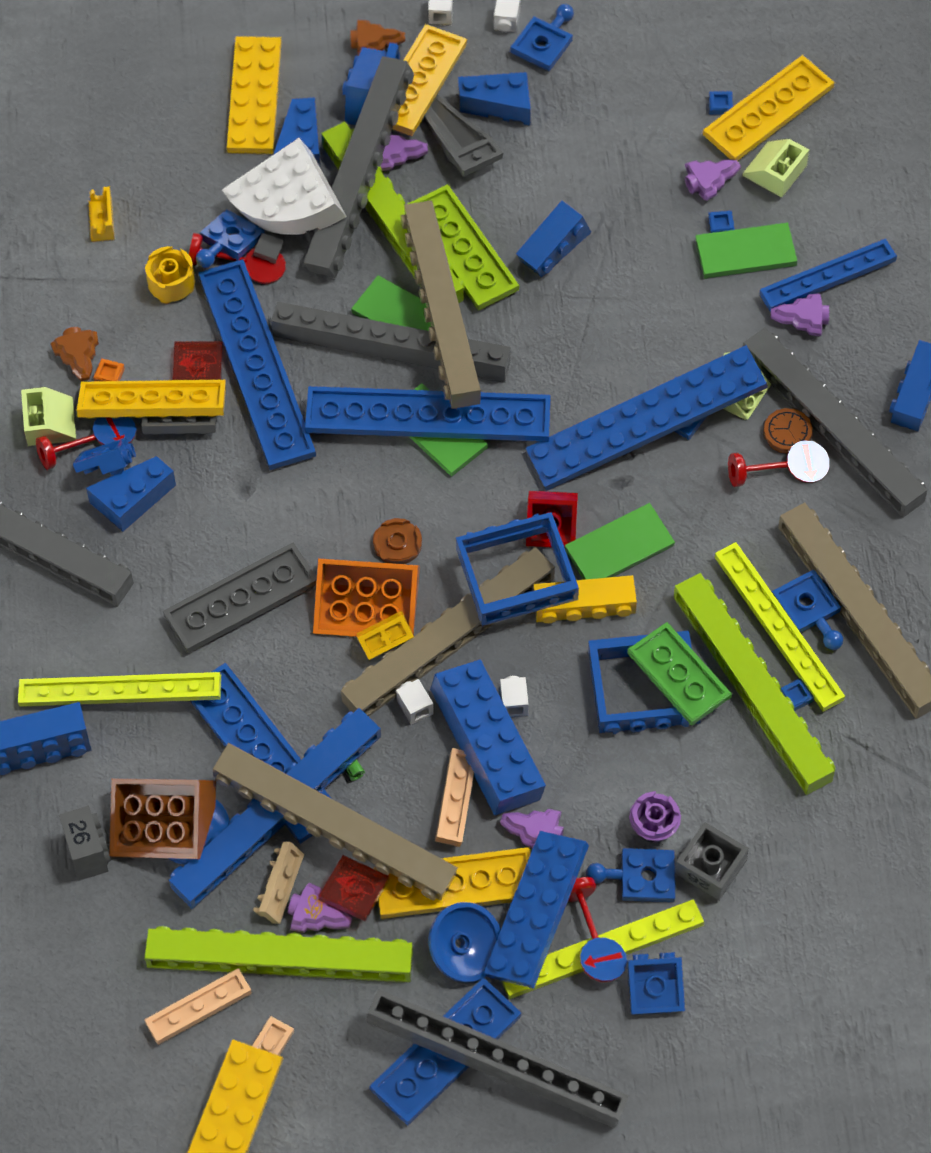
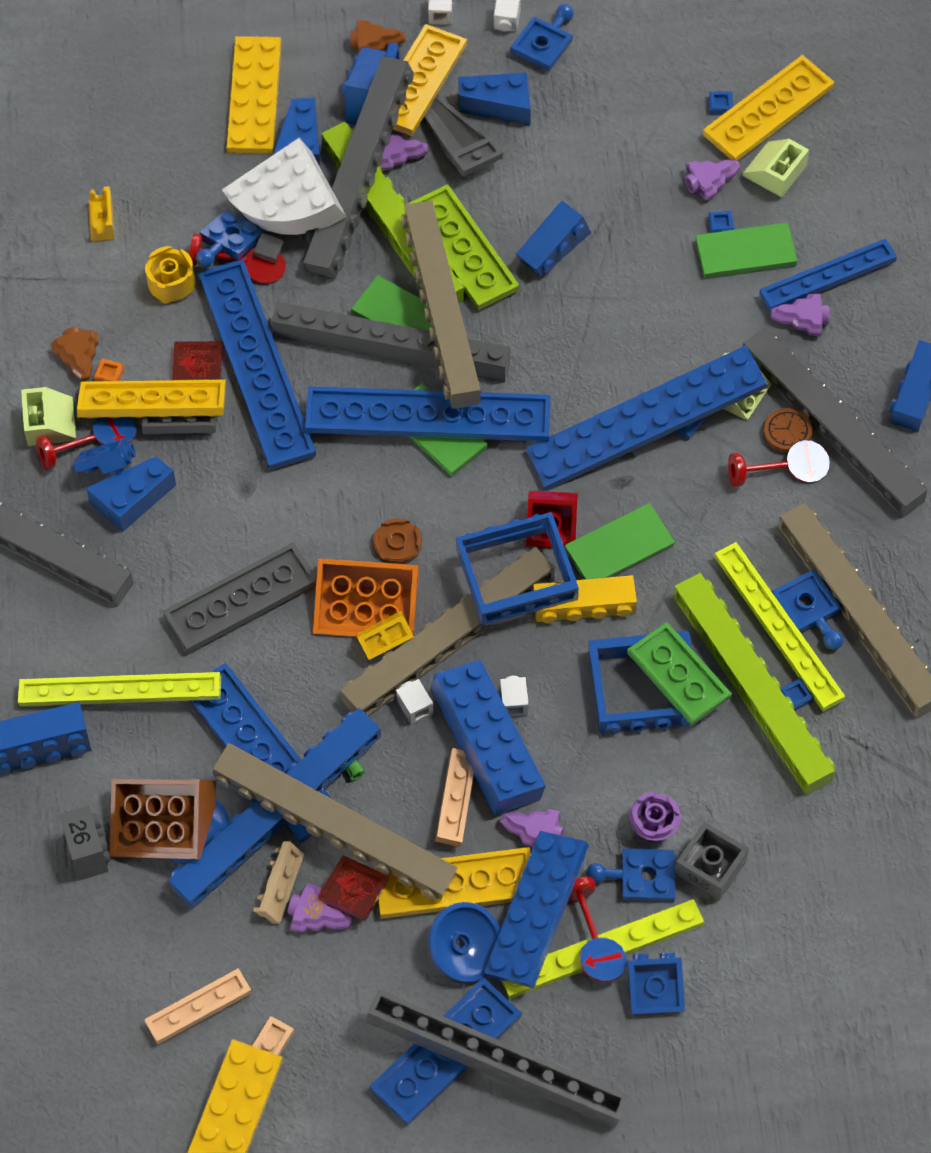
(279, 954): lime brick -> none

